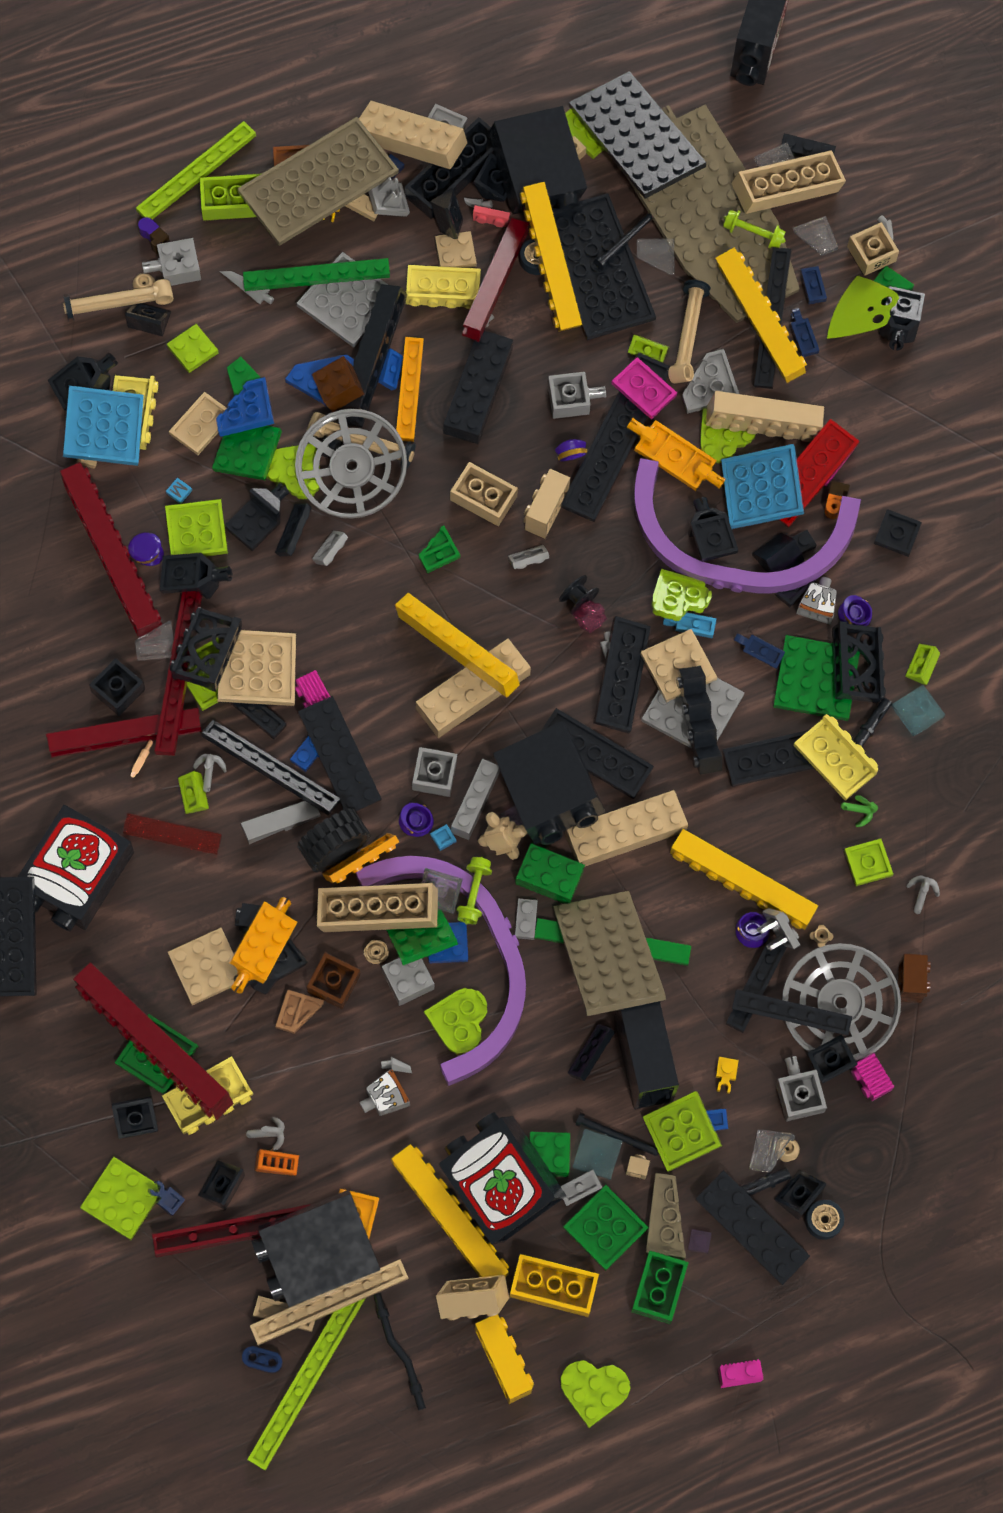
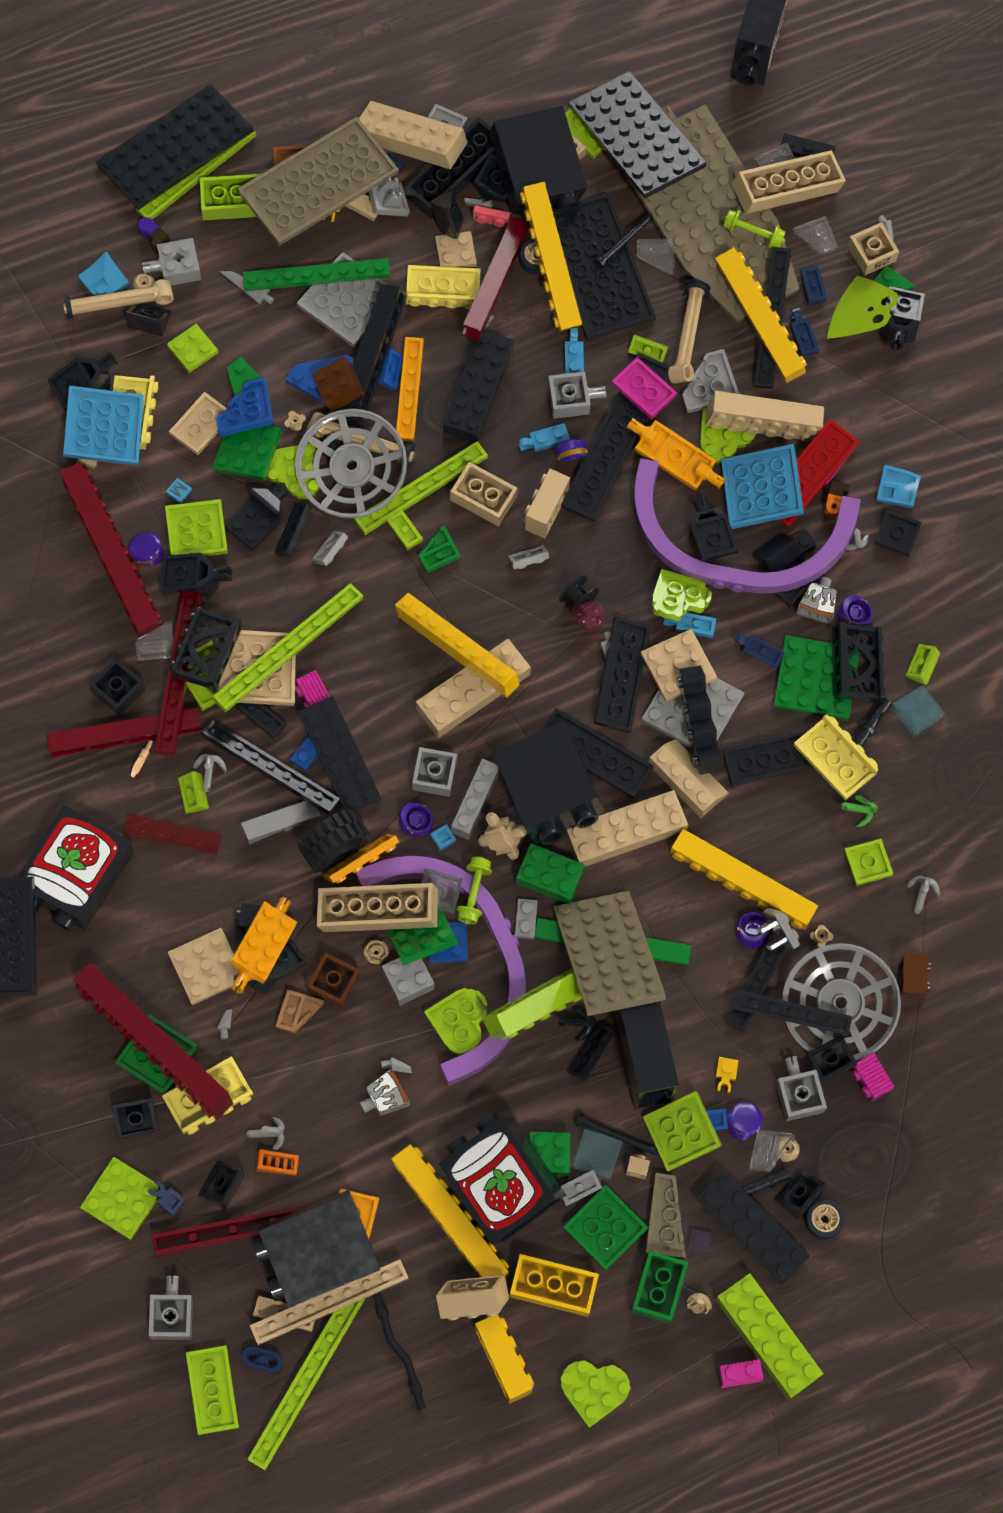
(103, 277): none -> dark azure plate
(163, 1305): none -> light grey brick
(174, 146): none -> black plate
(212, 1390): none -> lime plate
(224, 1024): none -> light grey bar
(287, 648): none -> lime plate
(295, 425): none -> tan plate
(404, 530): none -> lime plate
(423, 486): none -> lime plate
(533, 1006): none -> lime brick
(545, 438): none -> dark azure plate
(574, 353): none -> dark azure plate
(587, 1022): none -> black piece
(676, 768): none -> tan slope
(699, 1303): none -> tan plate
(744, 1120): none -> dark purple piece
(769, 1336): none -> lime brick
(856, 540): none -> light grey piece
(898, 487): none -> dark azure plate

